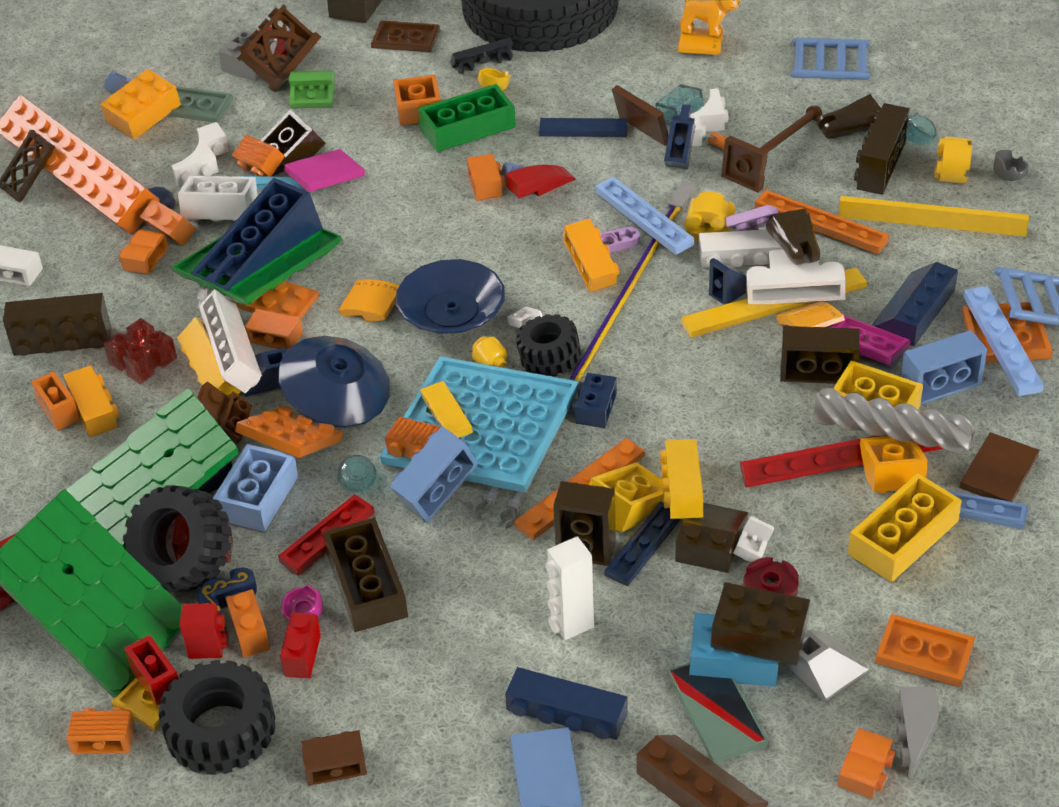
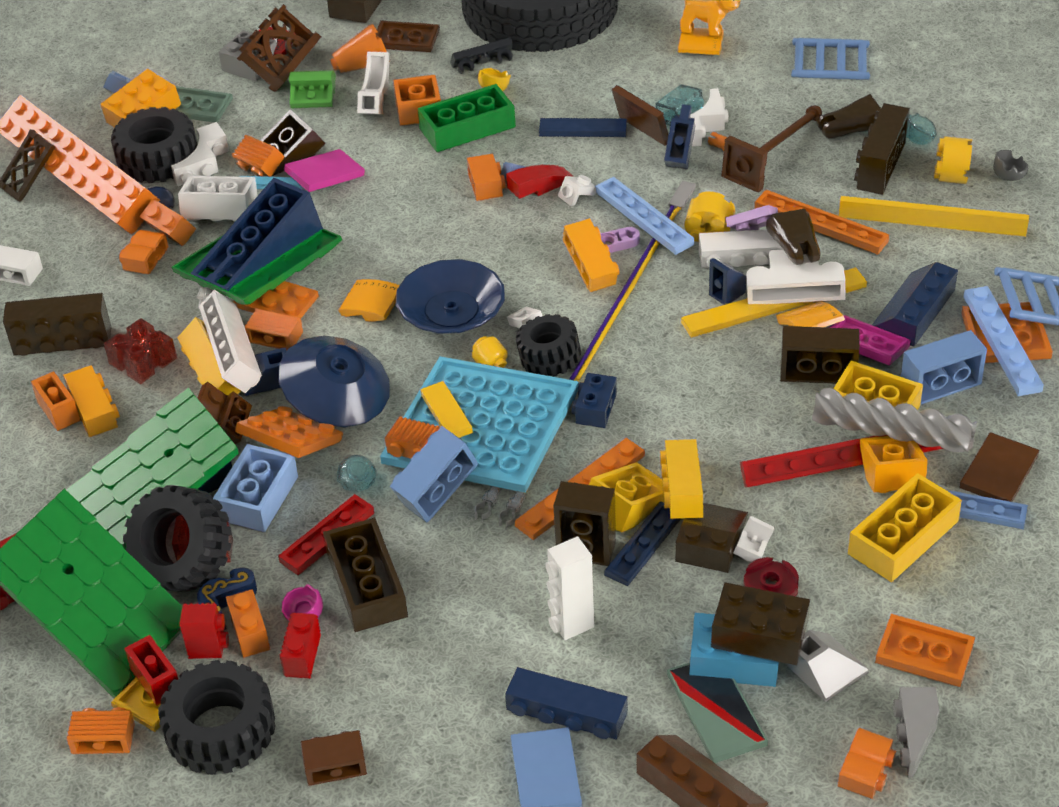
(151, 142): none -> black tyre
(354, 53): none -> orange cone
(375, 84): none -> white arch
(576, 186): none -> white bracket

